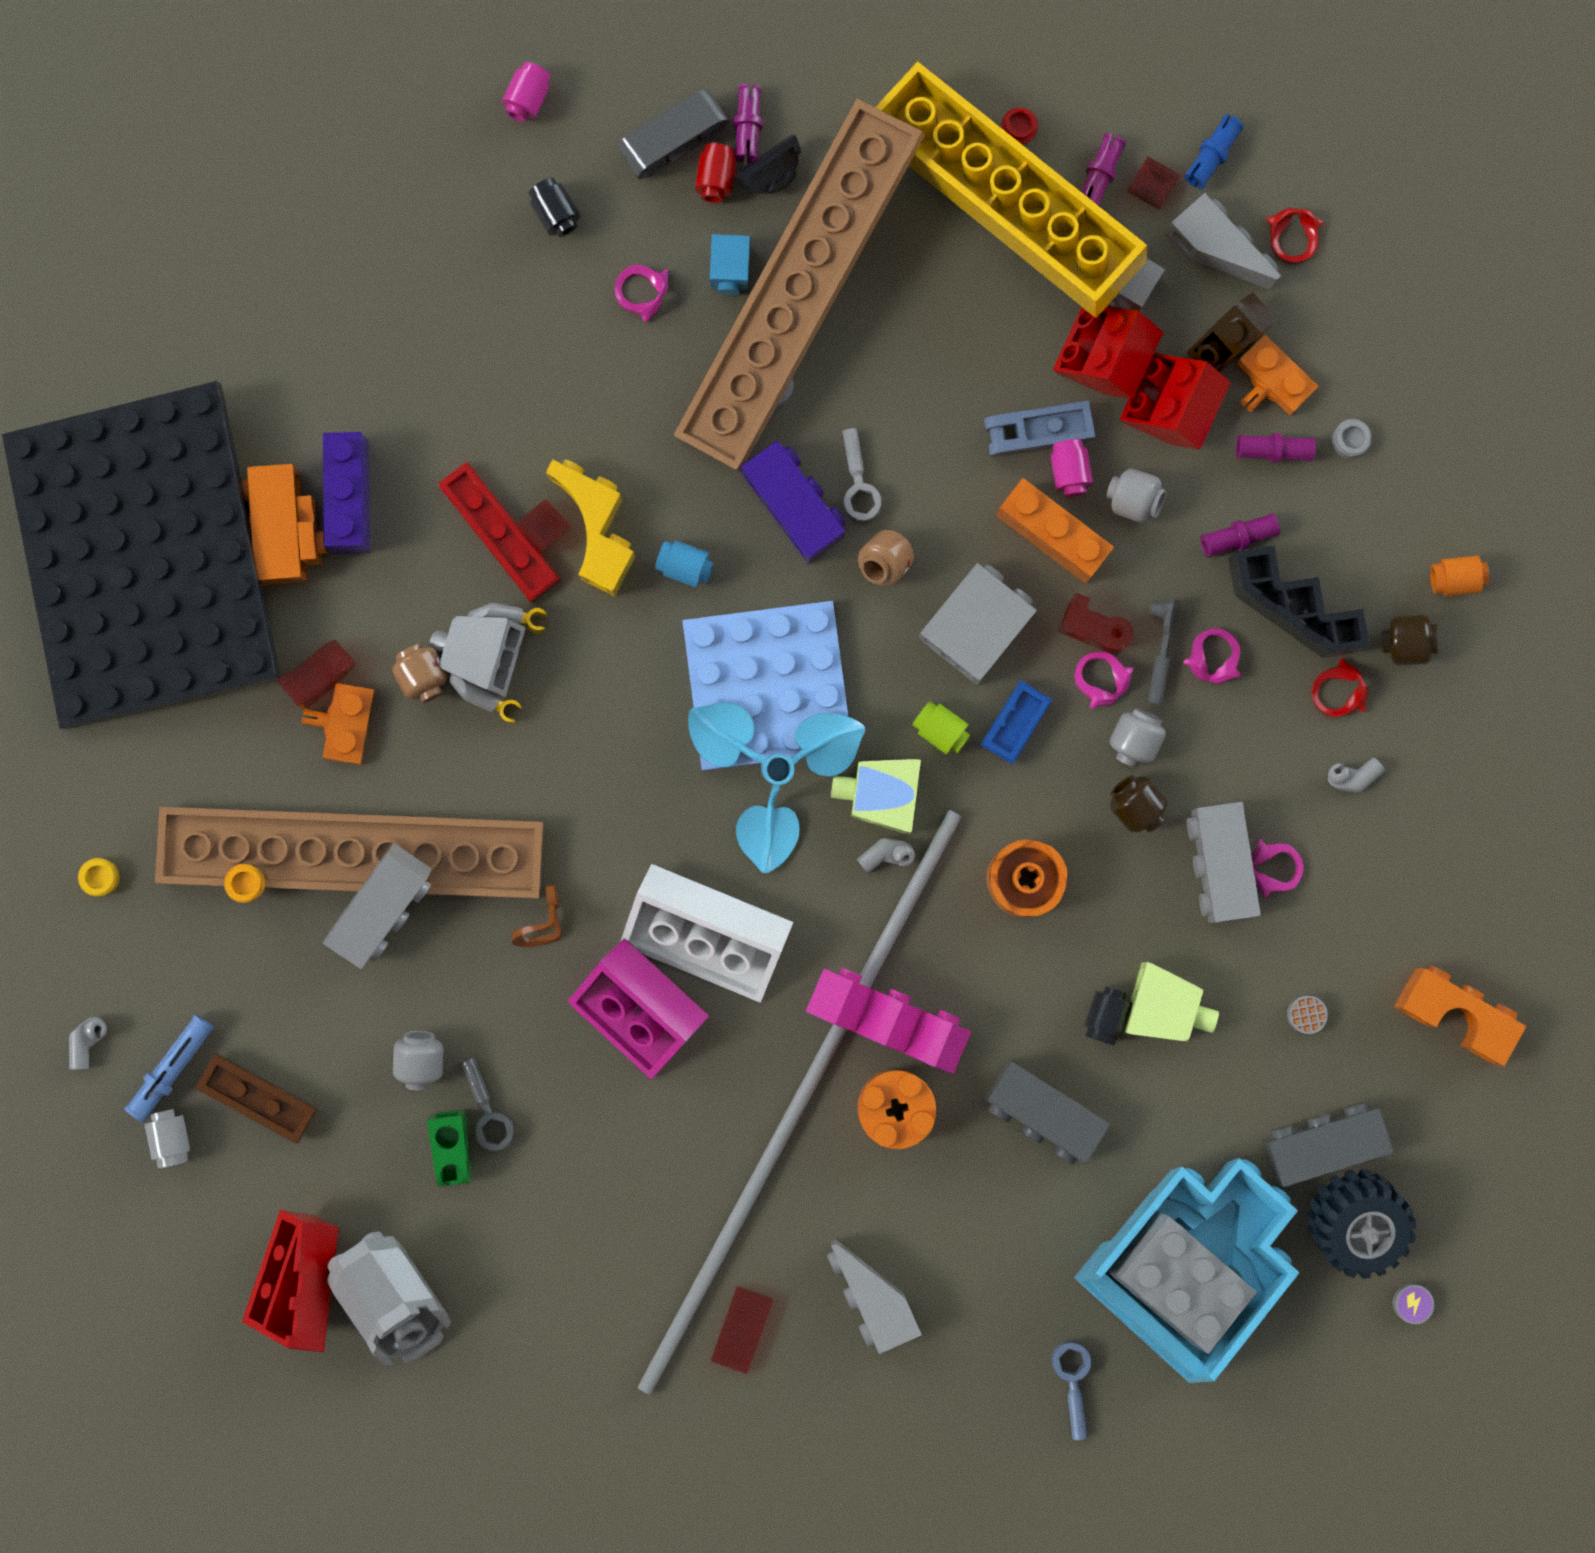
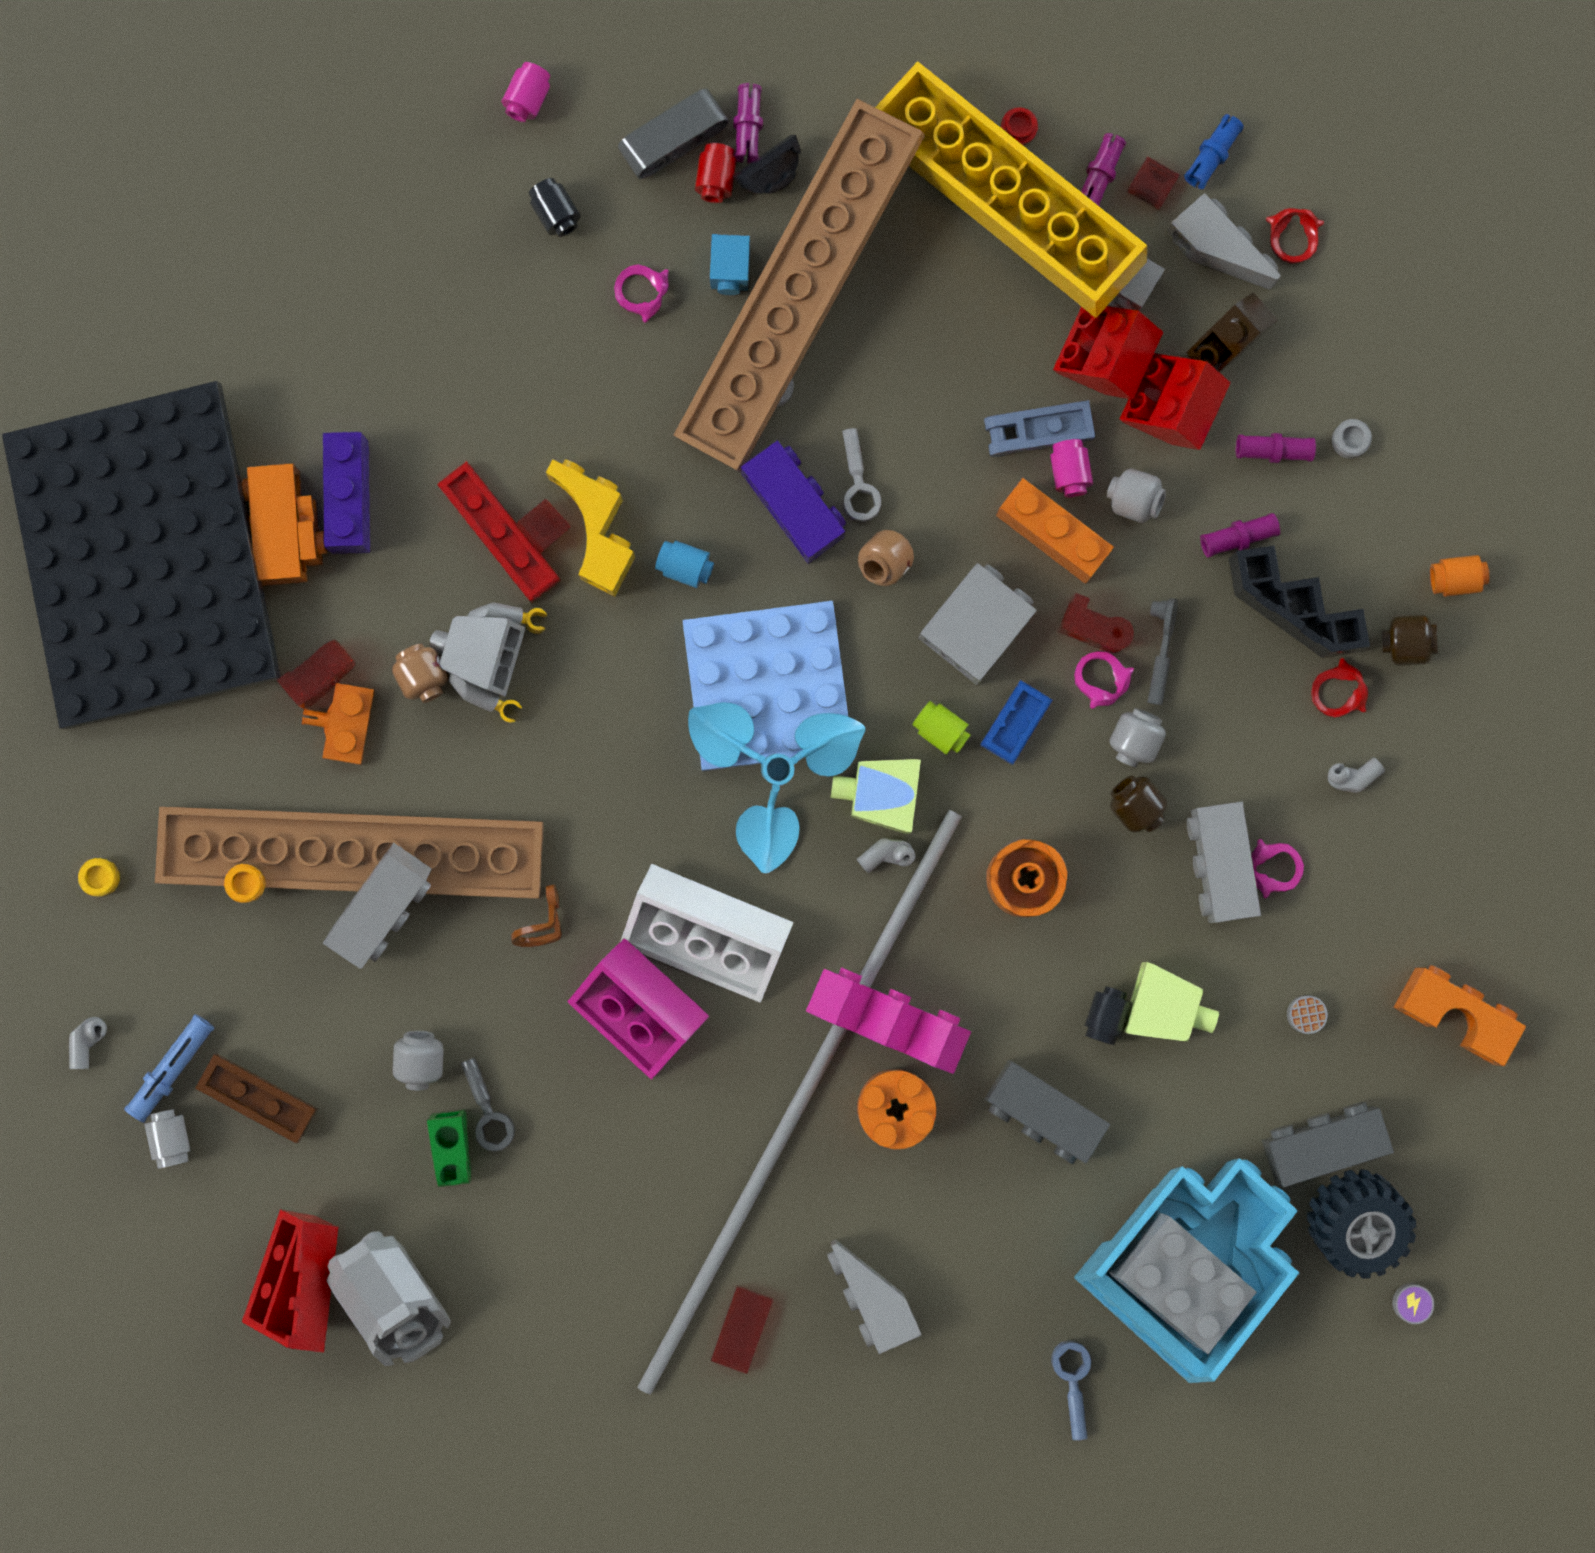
(1197, 659): dark pink piece -> none
(1274, 377): orange plate -> none

